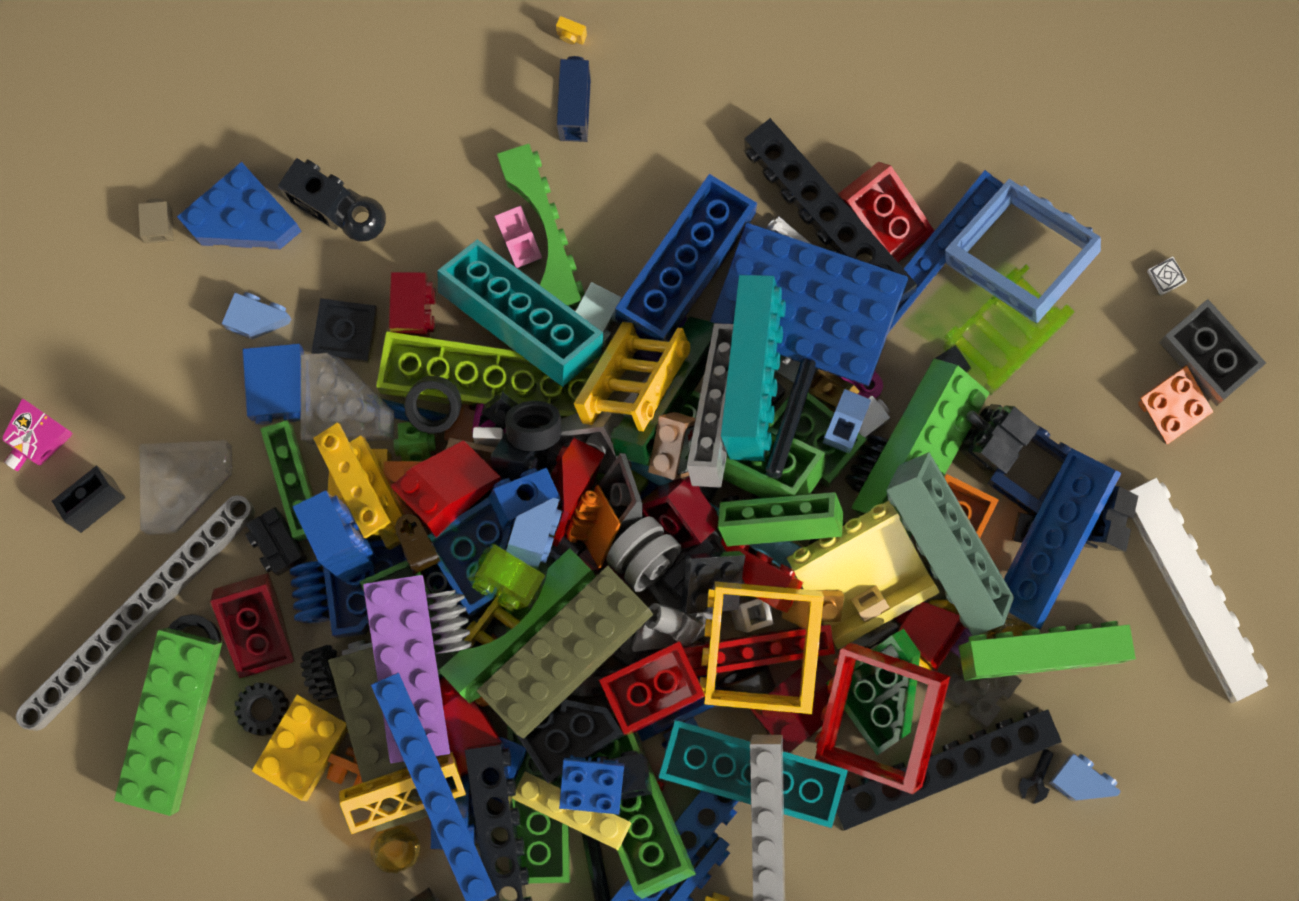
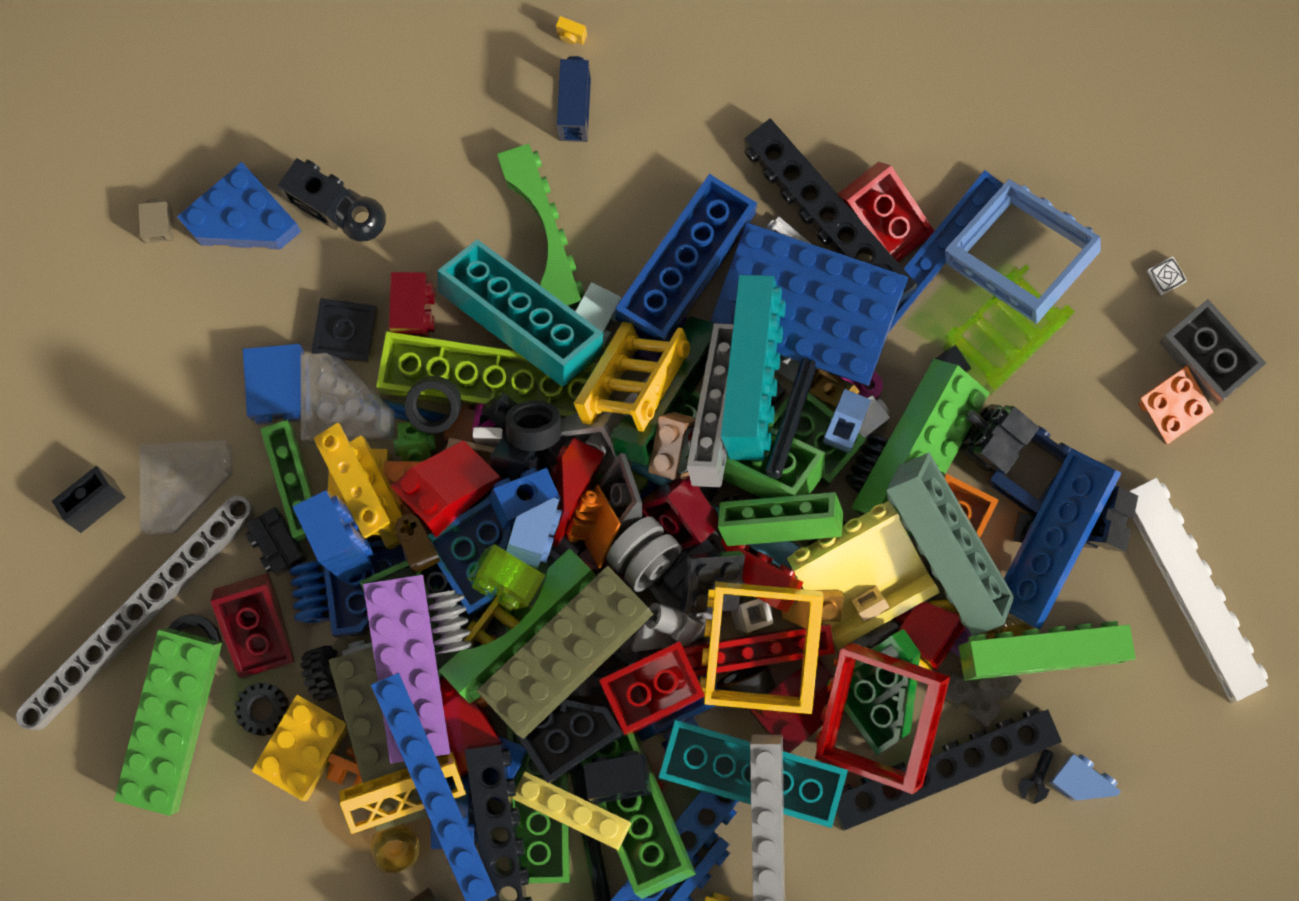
(32, 436): dark pink torso -> none
(252, 318): medium blue slope -> none
(518, 237): bright pink slope -> none
(591, 785): blue hinge -> none

